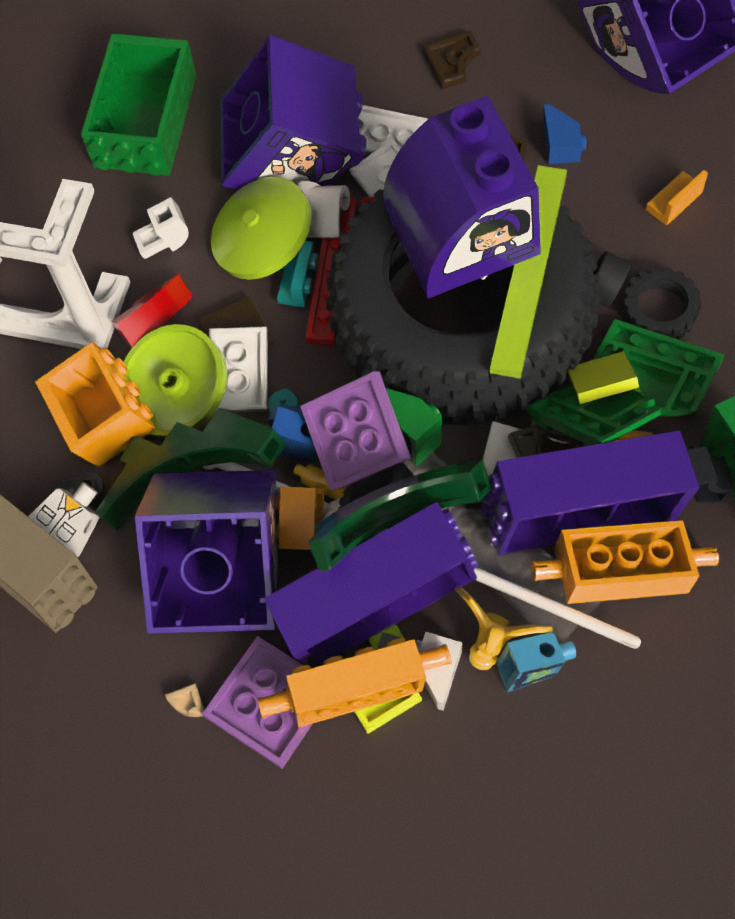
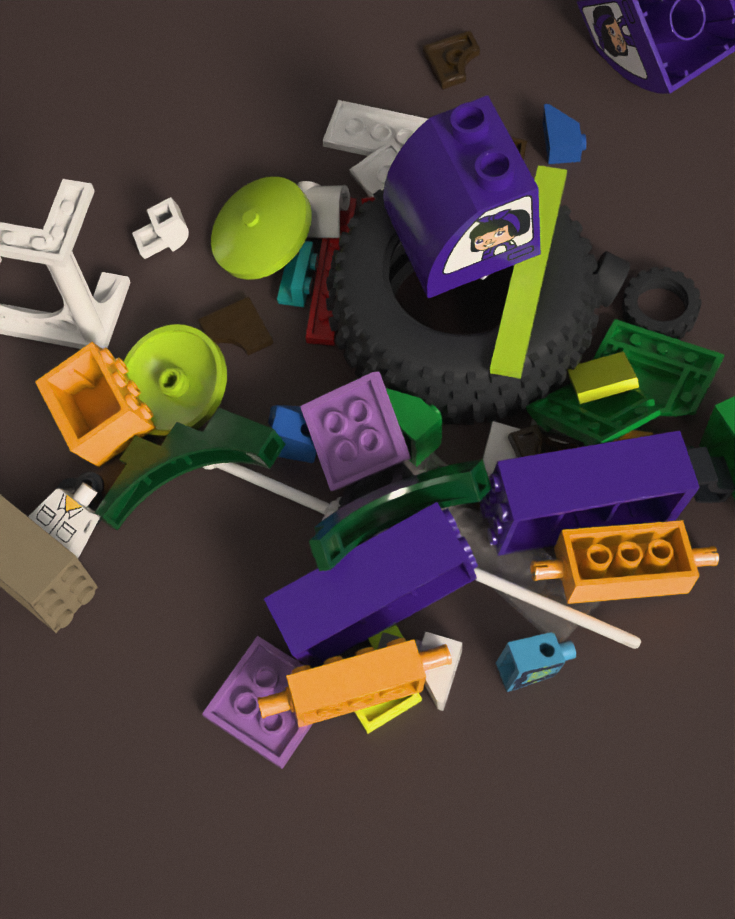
(139, 104): green container -> none
(152, 310): red slope -> none
(186, 701): tan tile -> none
(208, 551): dark purple brick -> none
(247, 368): white tile -> none
(282, 397): teal piece -> none
(290, 118): dark purple brick -> none
(299, 513): light orange brick -> none
(315, 478): yellow cylinder -> none
(493, 633): yellow animal -> none
(676, 196): light orange panel -> none

